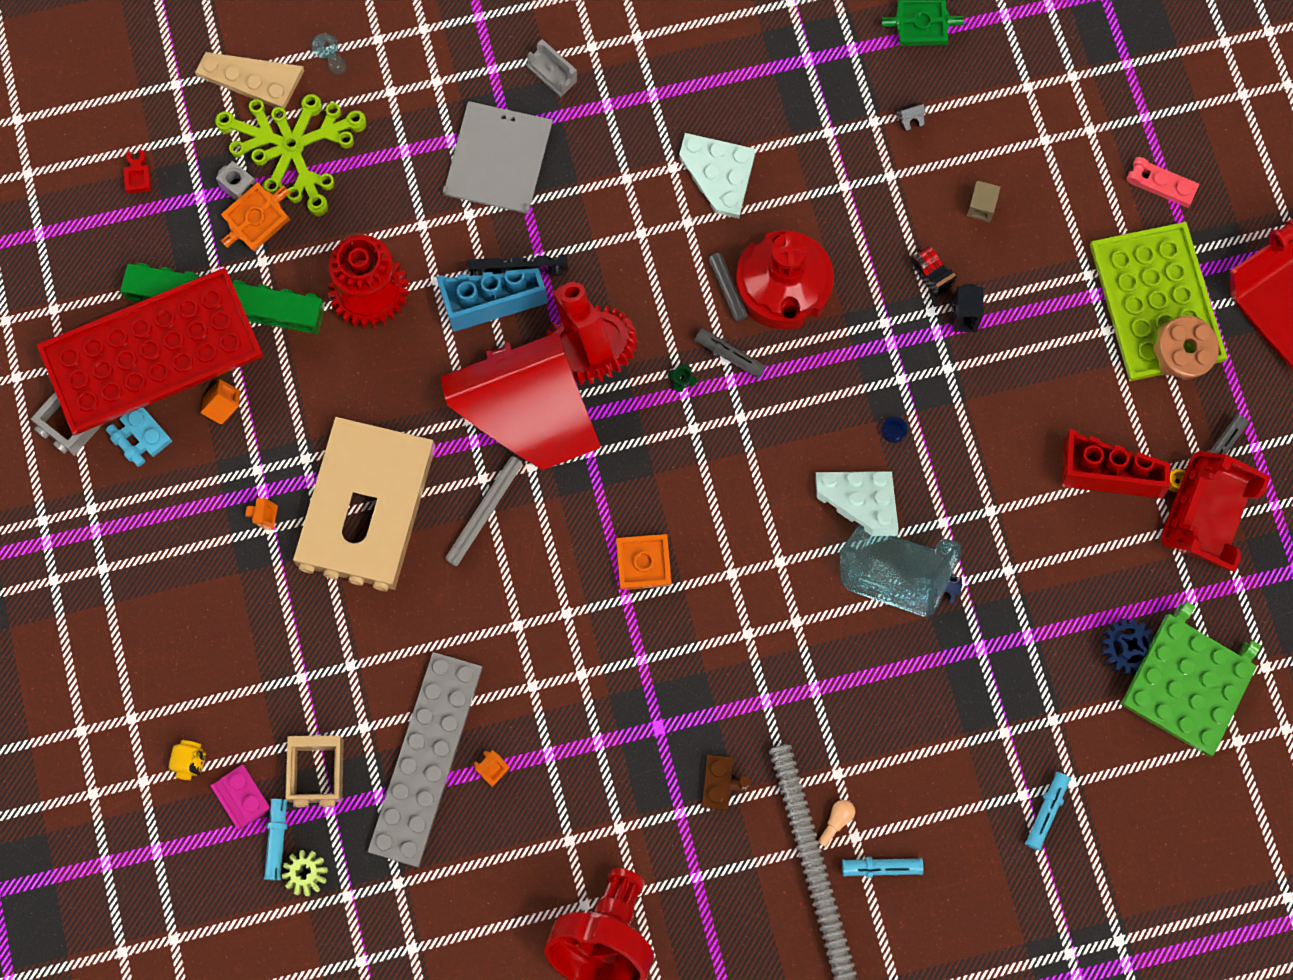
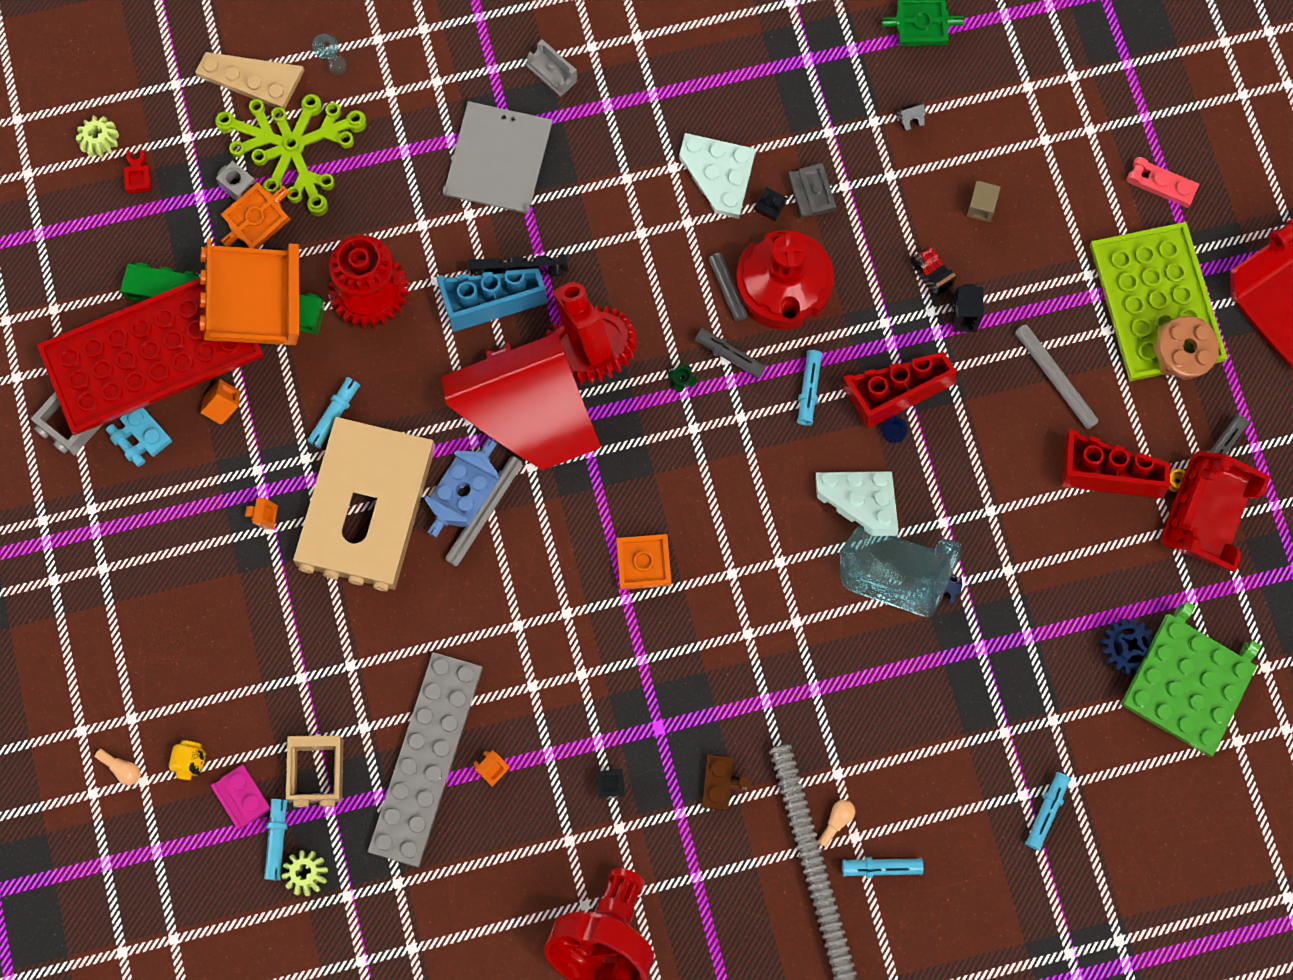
(106, 137): none -> yellowish green gear
(125, 771): none -> light nougat piece
(250, 294): none -> orange panel
(339, 403): none -> medium azure pin
(469, 470): none -> medium blue plate
(610, 784): none -> black tile
(770, 204): none -> black tile
(808, 396): none -> medium azure pin
(812, 191): none -> flat silver plate
(896, 388): none -> red wedge
(1056, 376): none -> light grey axle

